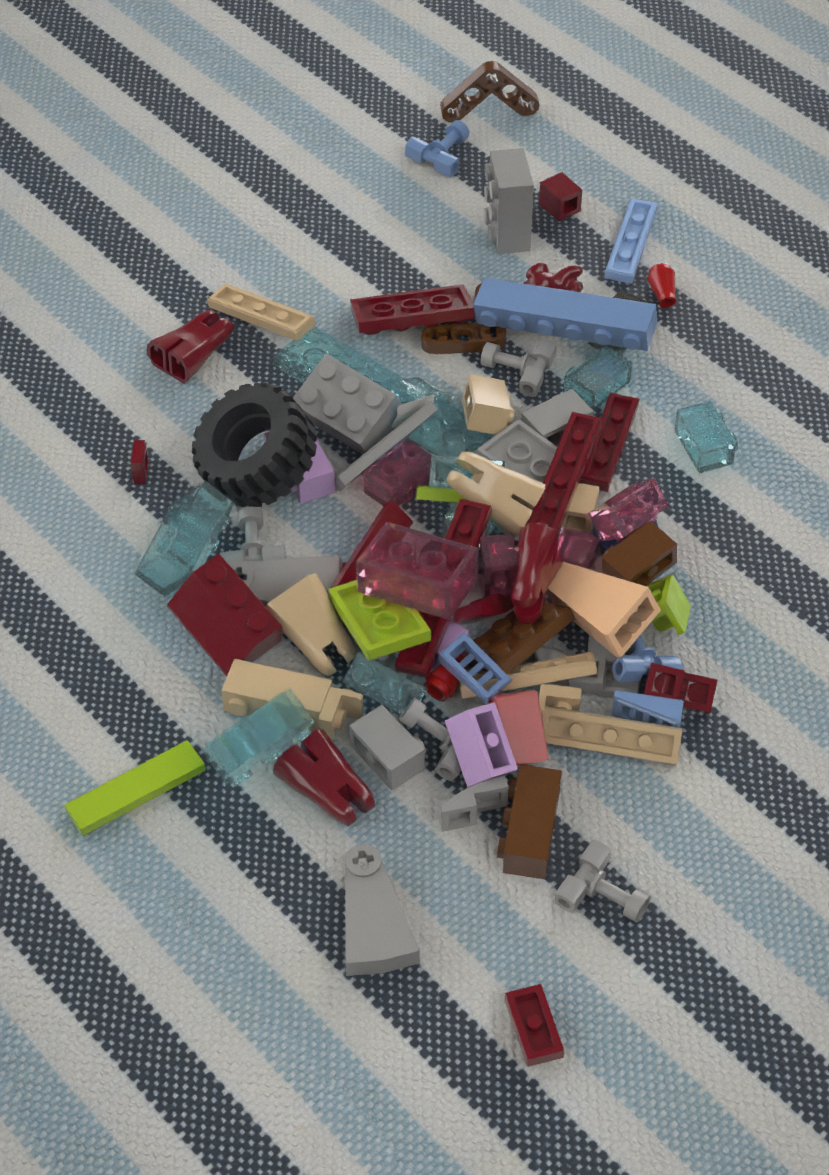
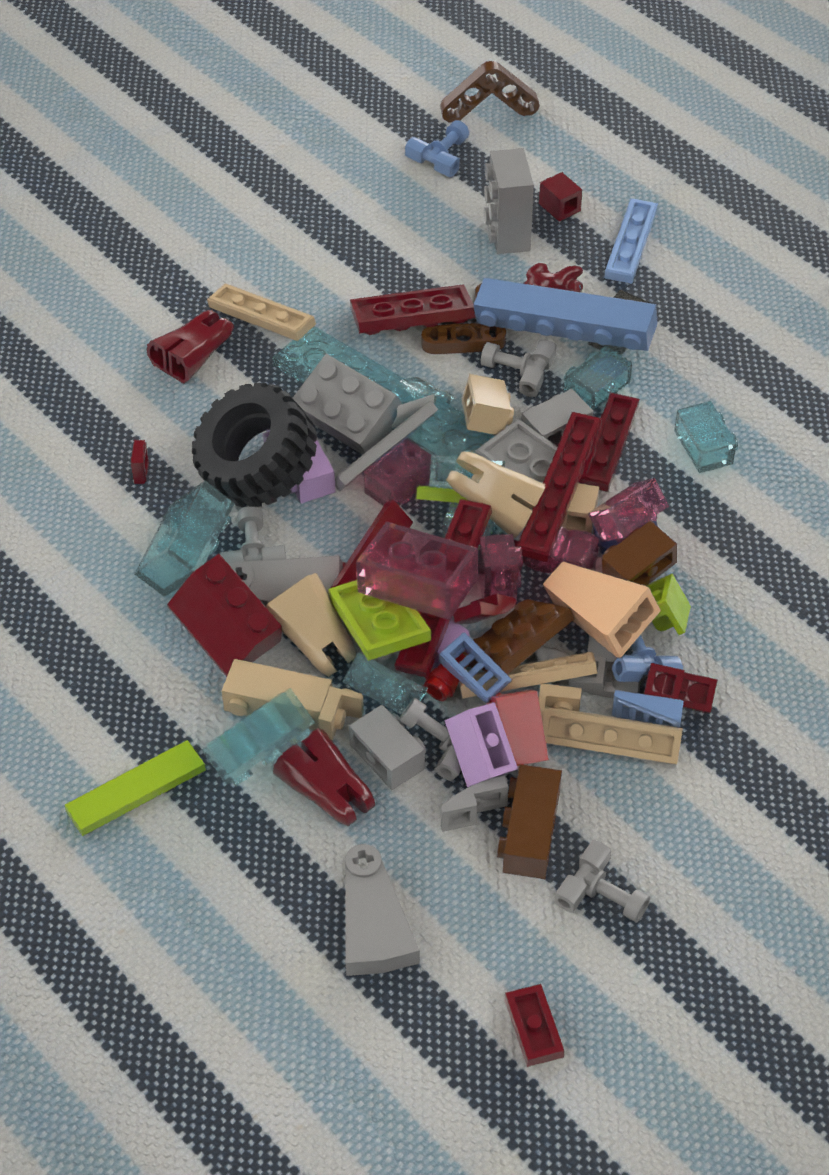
(537, 567): dark red piece -> none
(662, 281): red cone -> none

